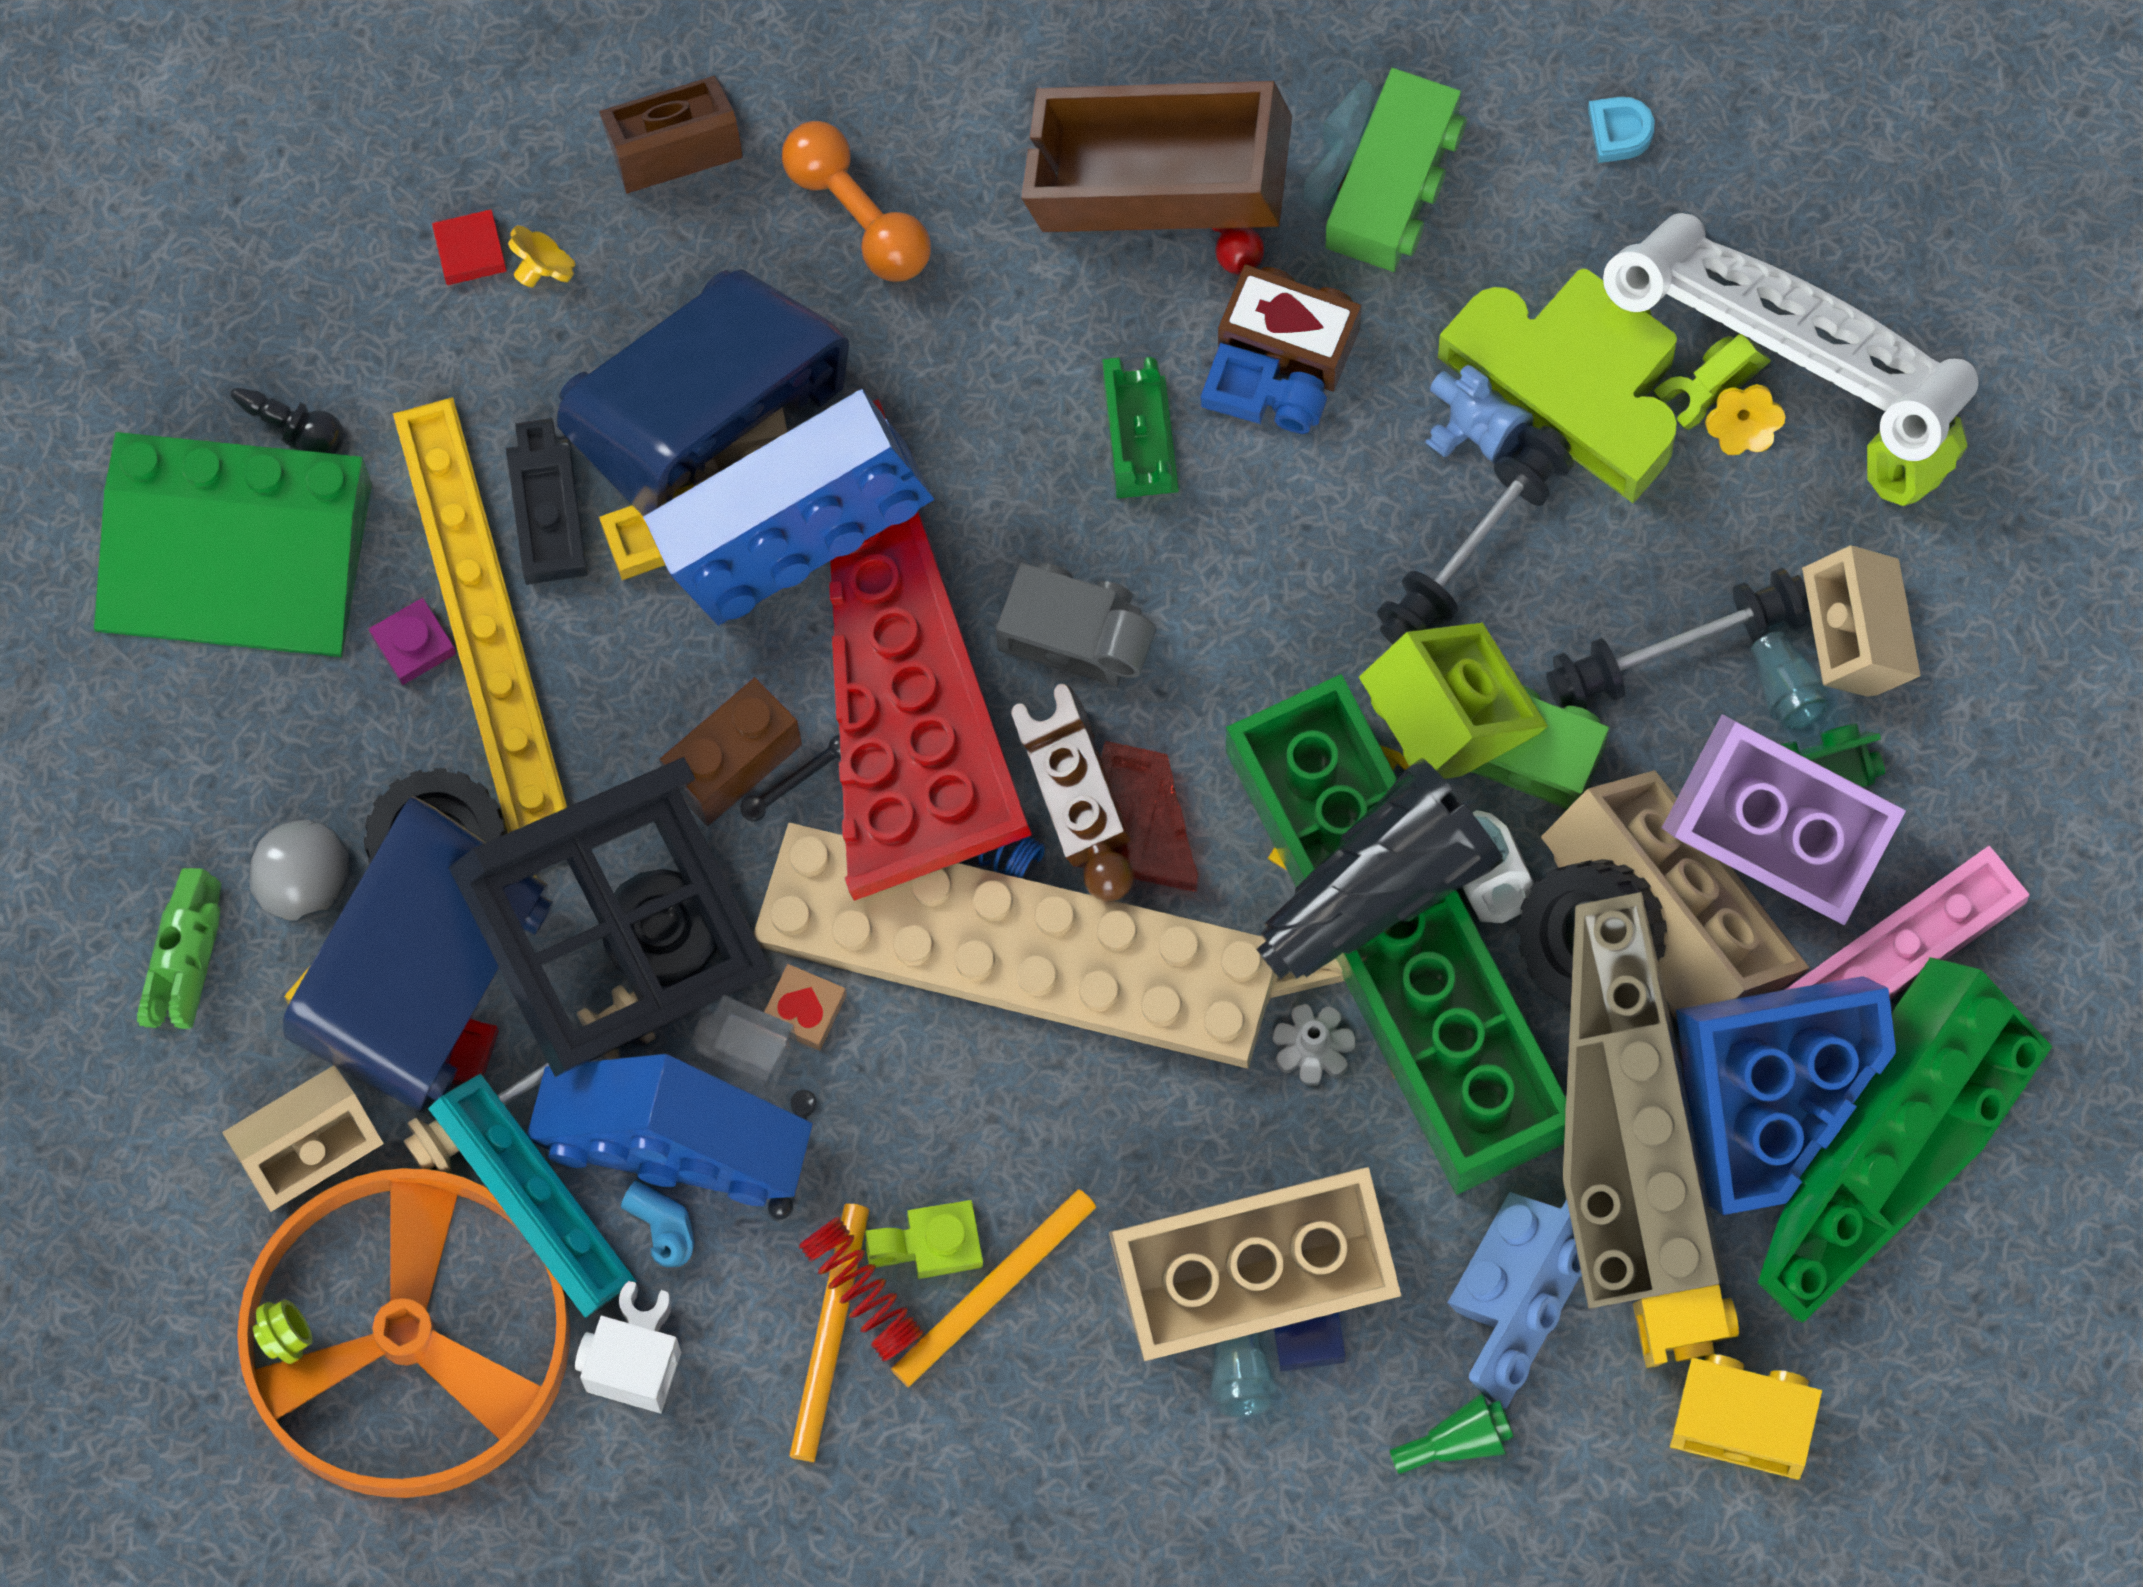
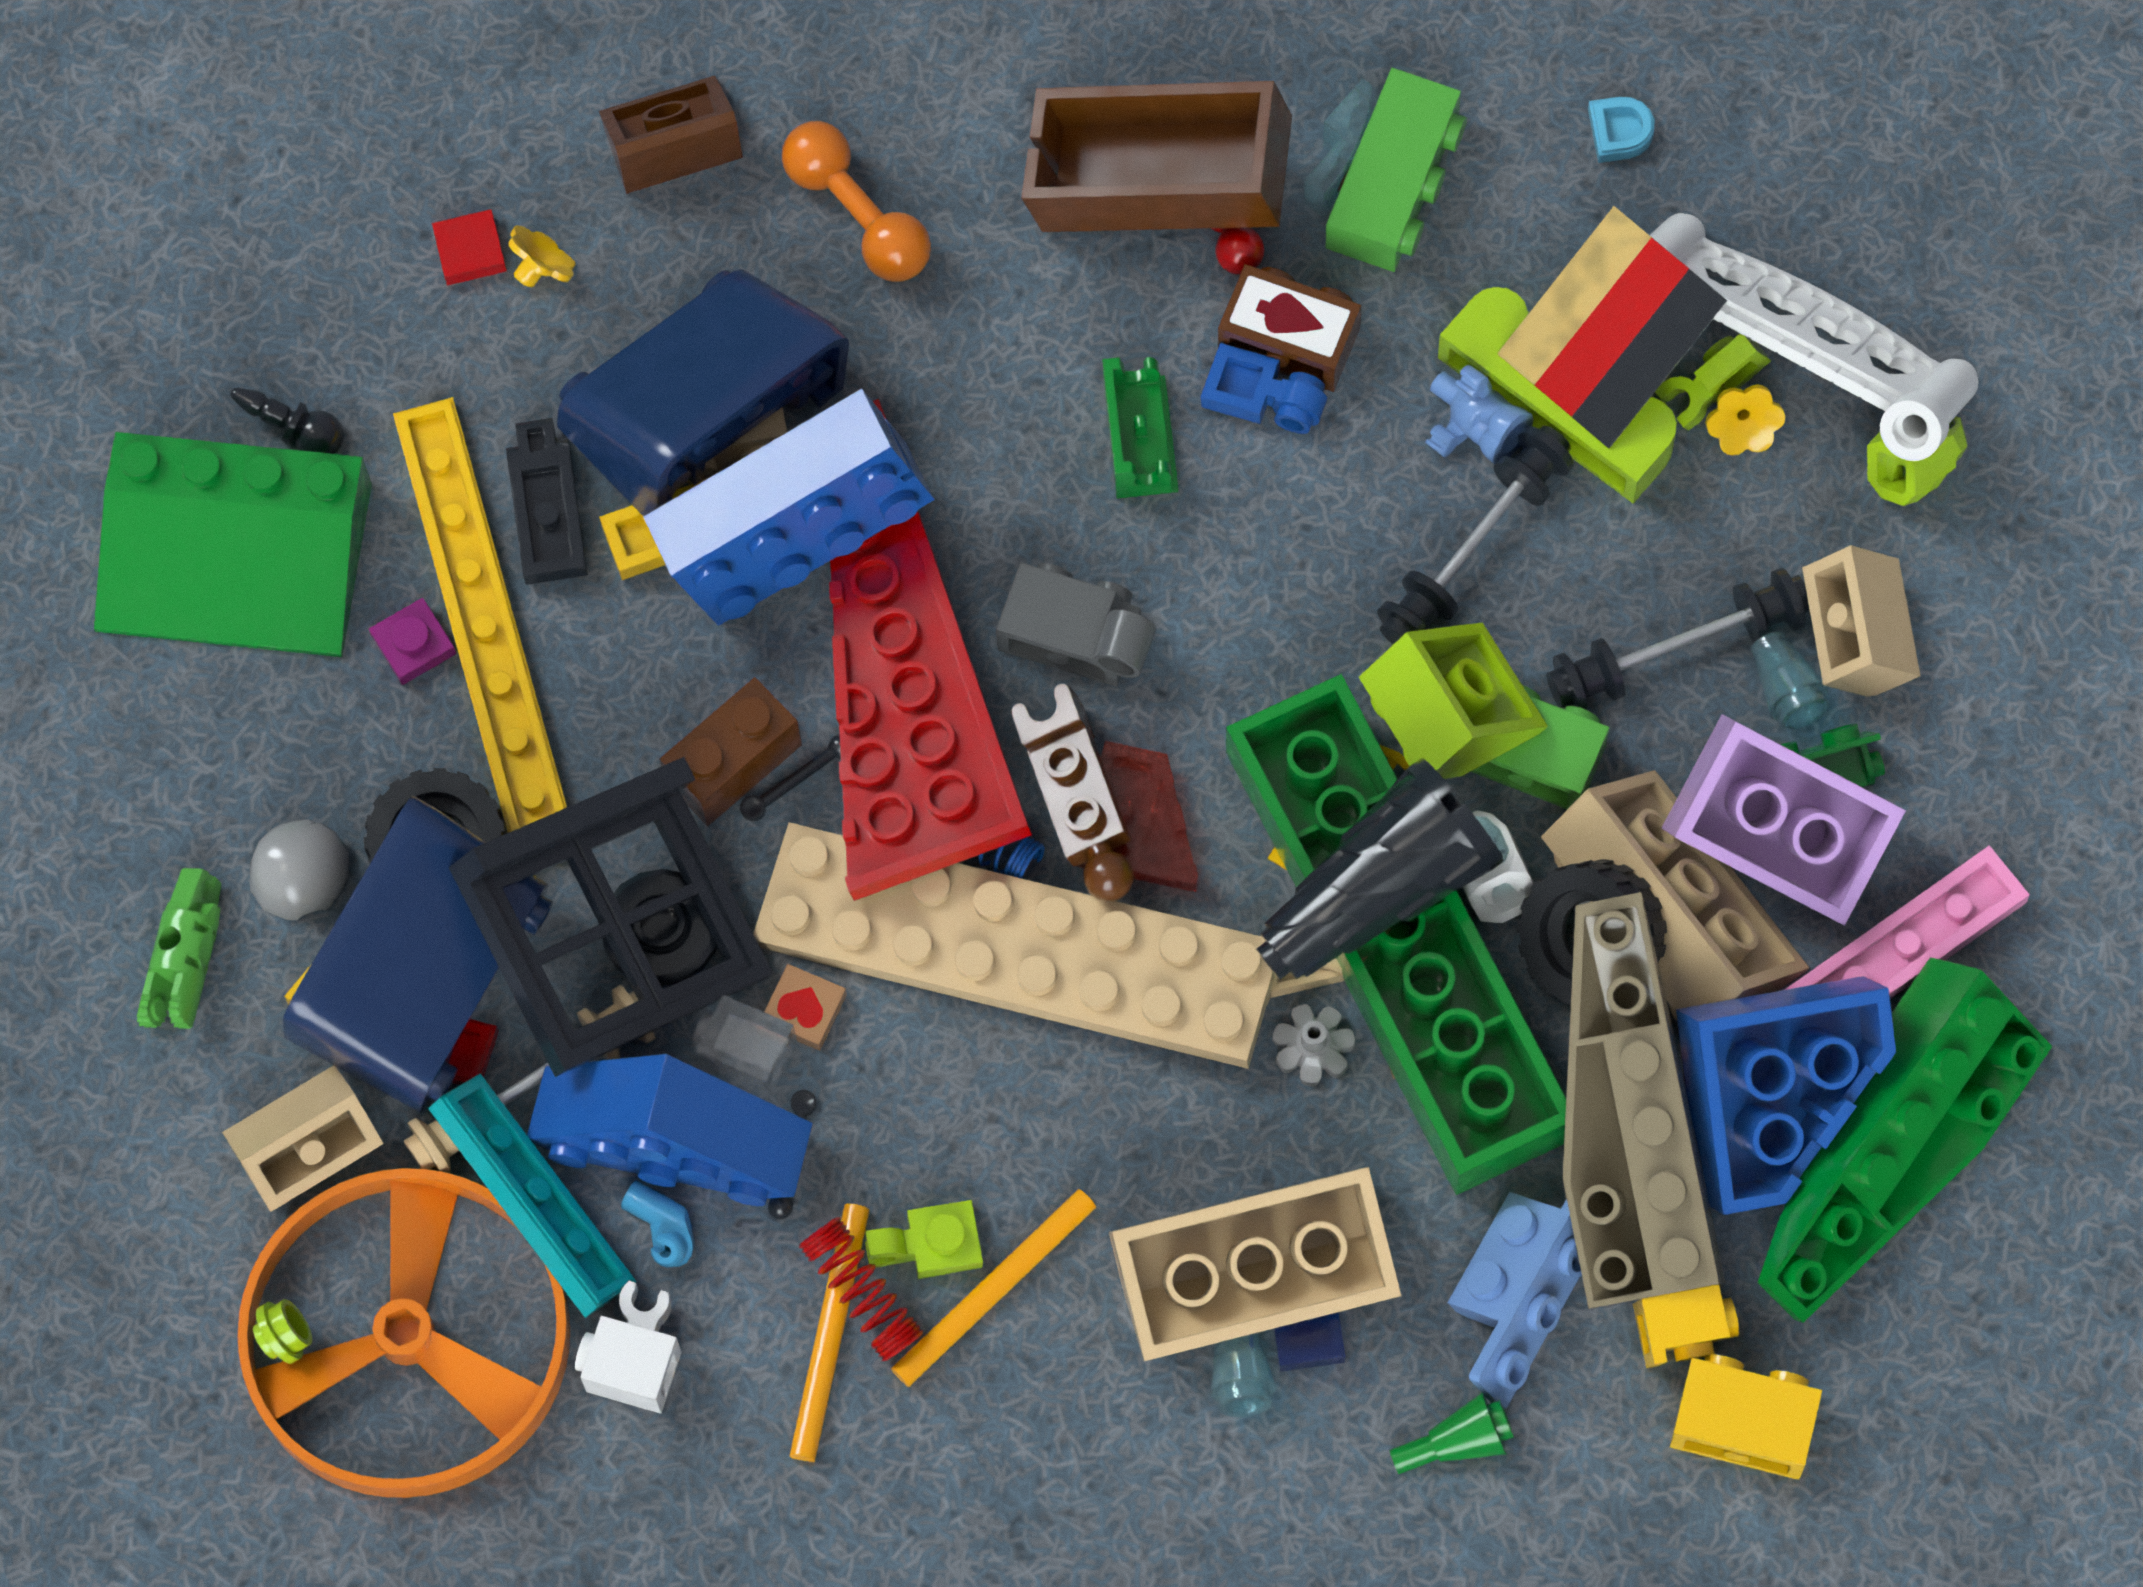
(1612, 327): none -> sticker

